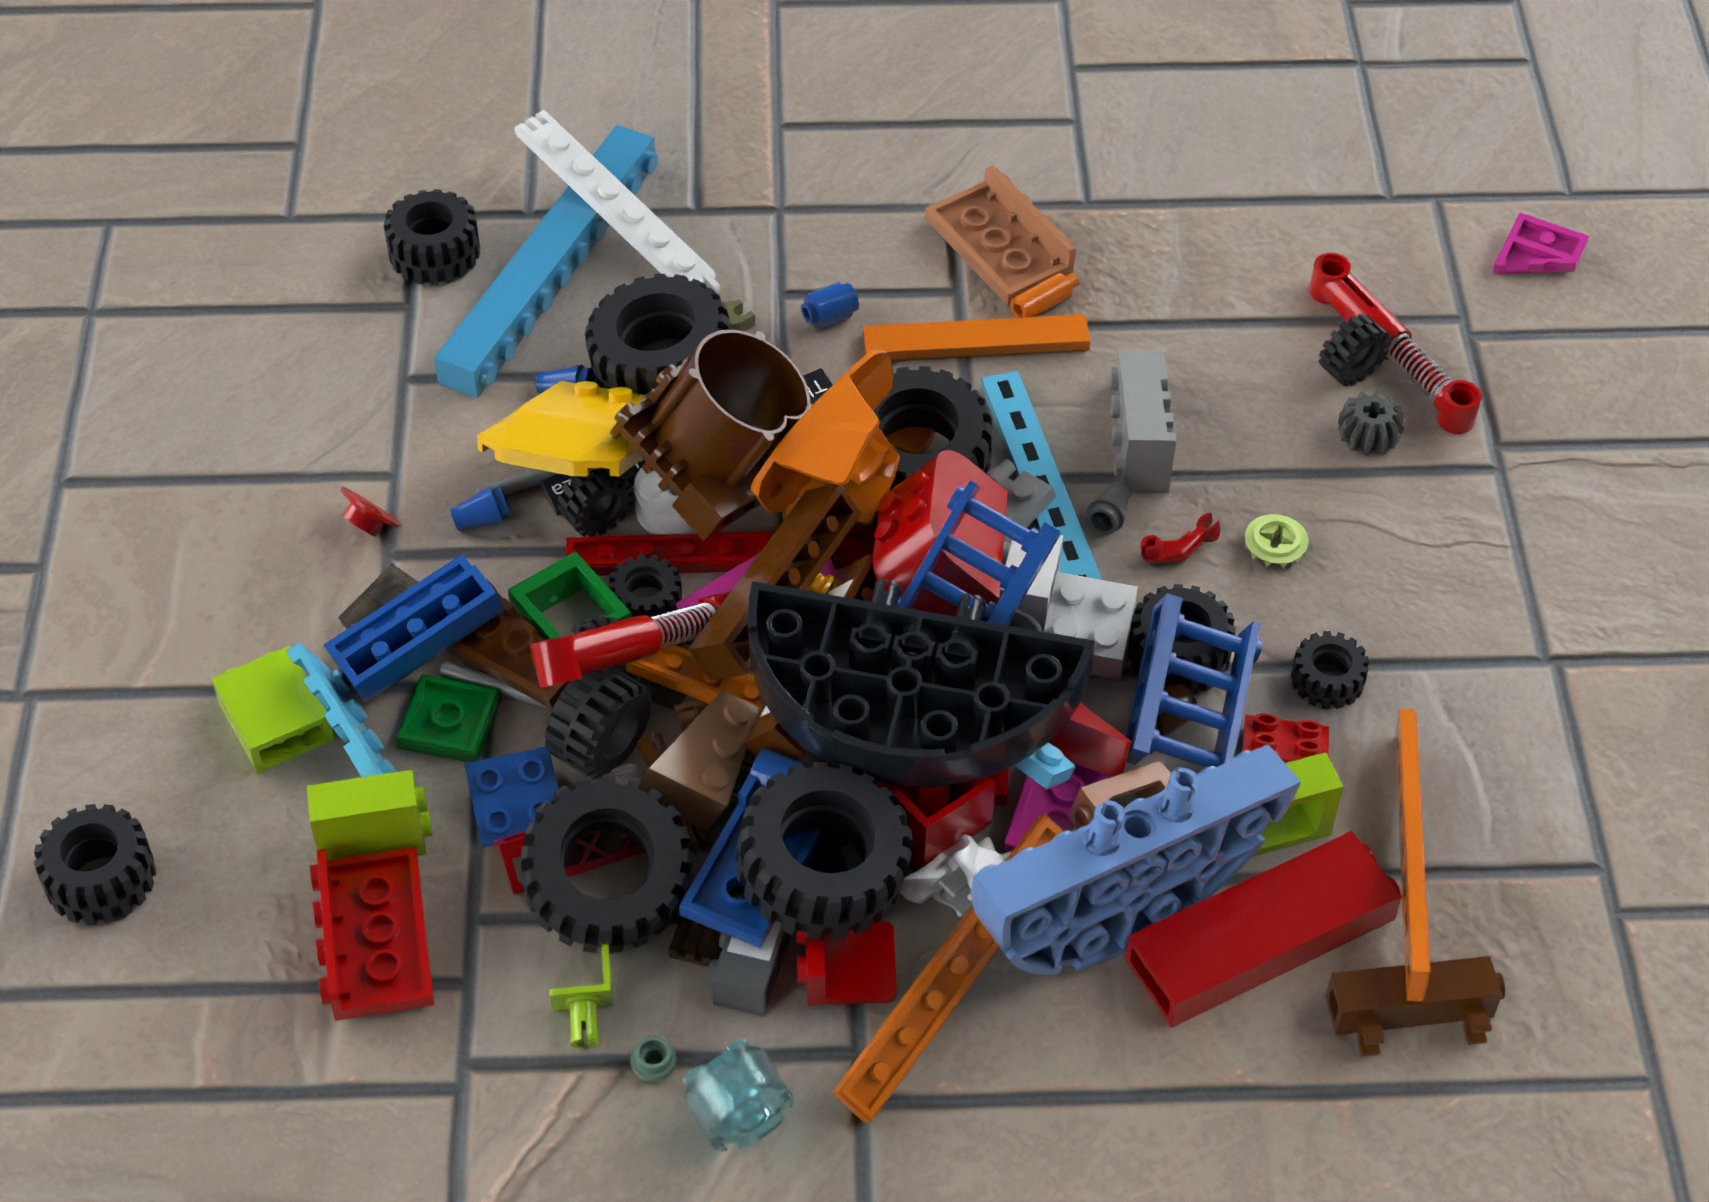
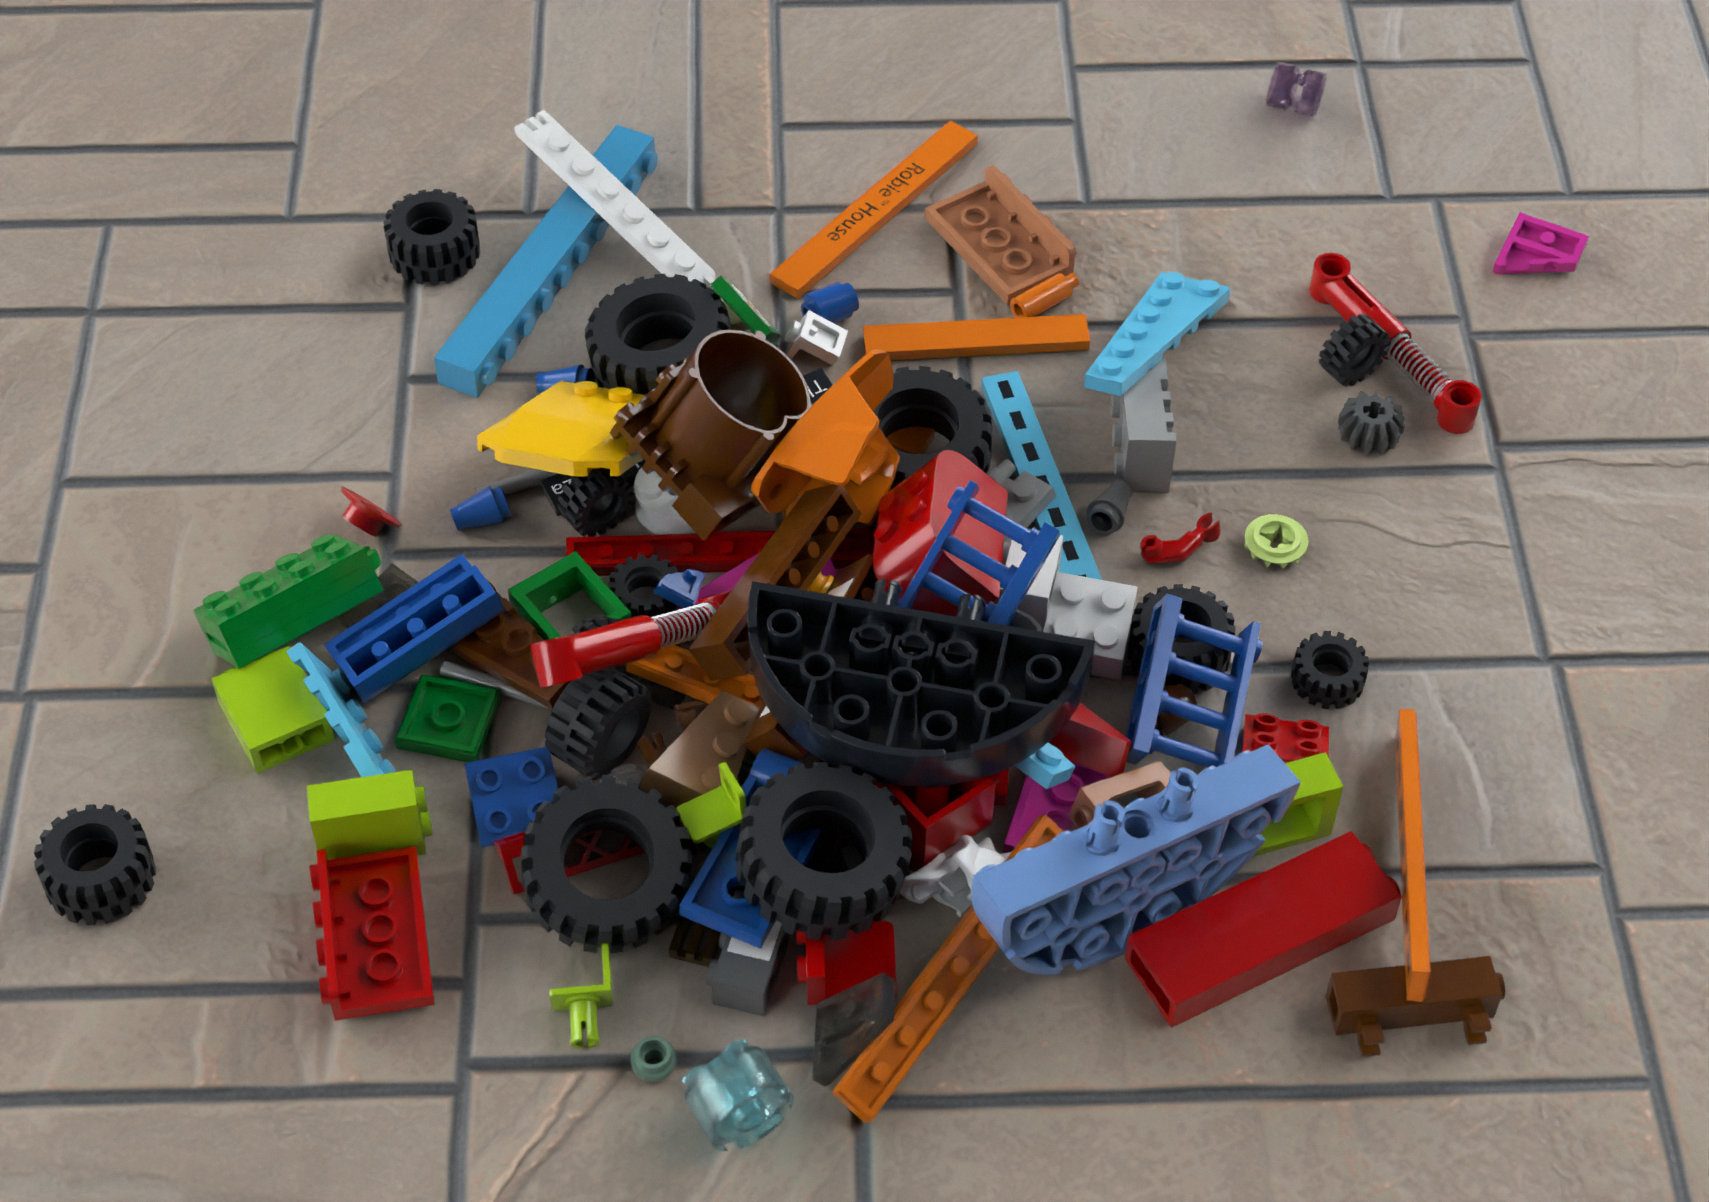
(288, 599): none -> green piece
(681, 587): none -> blue tile
(715, 810): none -> lime bracket
(744, 308): none -> green tile
(816, 337): none -> white bracket
(850, 1024): none -> clear smoke wing
(873, 210): none -> orange tile
(1155, 325): none -> medium azure wing
(1285, 84): none -> clear purple wheel

